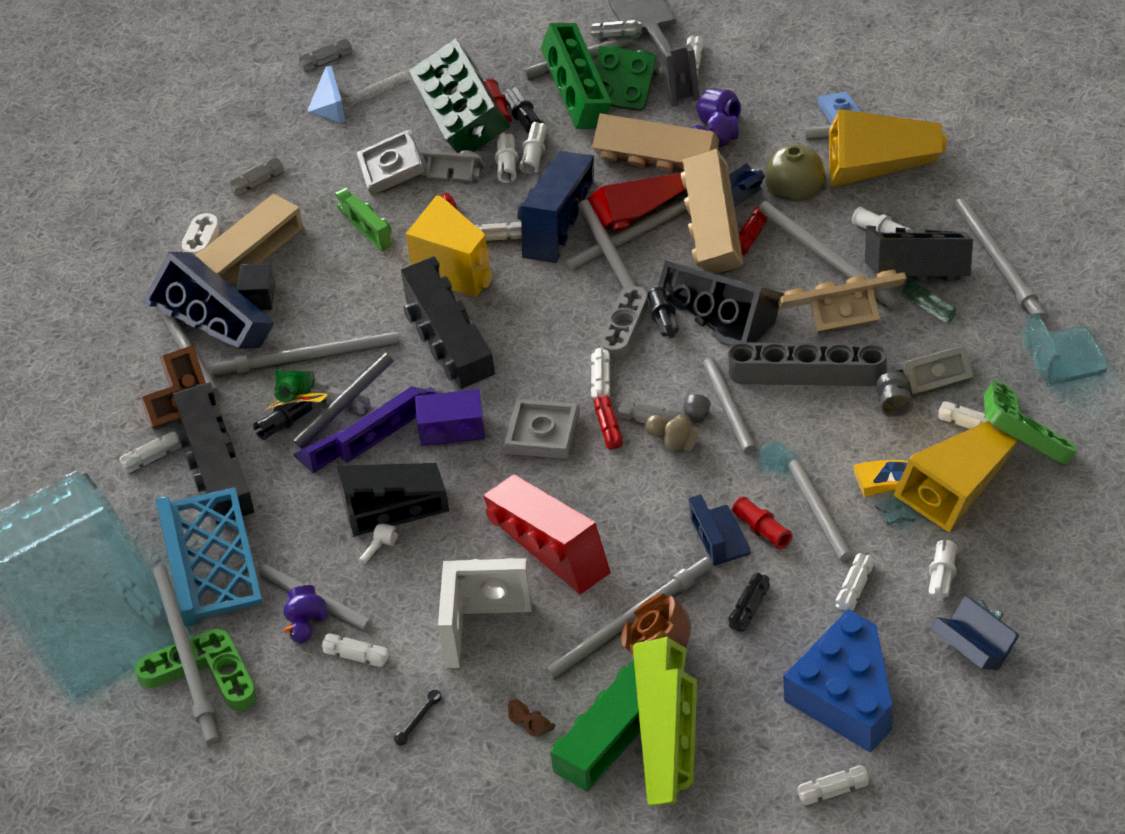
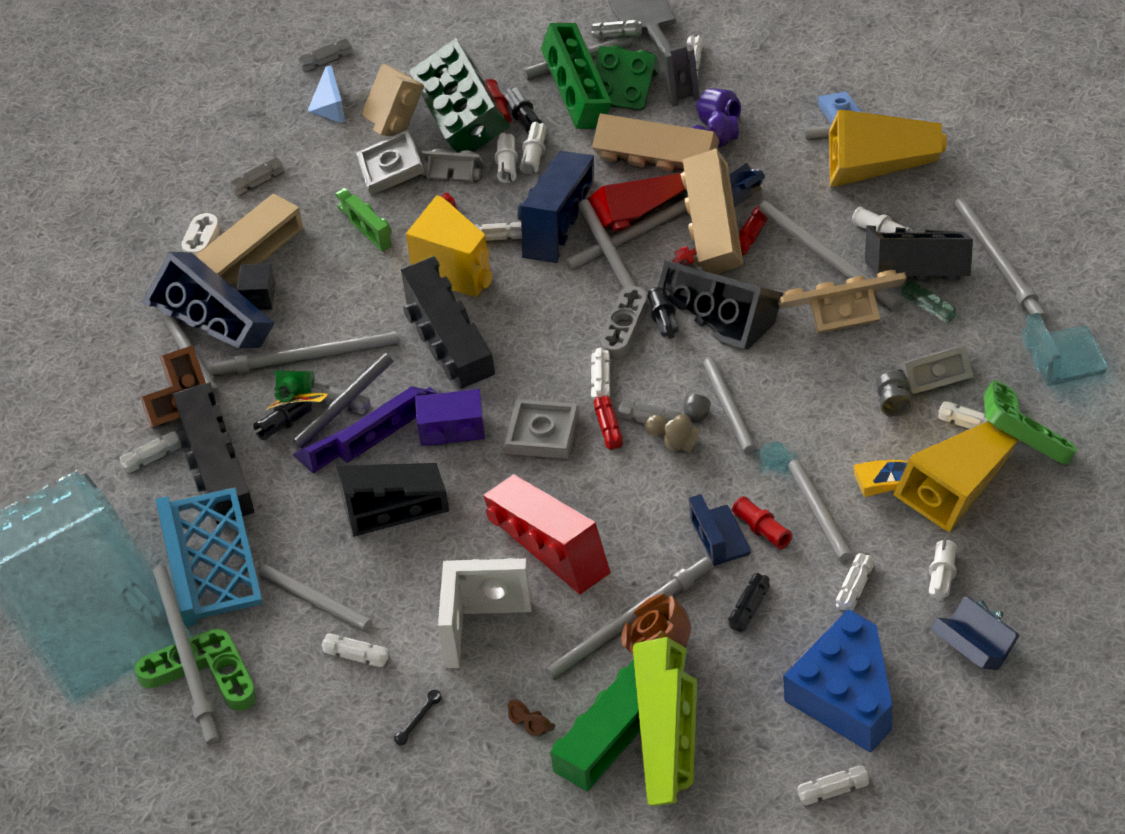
(302, 608): dark purple animal -> none
(382, 535): white hand -> none
(392, 101): none -> tan bracket
(684, 256): none -> red axle
(795, 173): olive cylinder -> none
(806, 364): dark grey beam -> none
(893, 515): clear light blue plate -> none

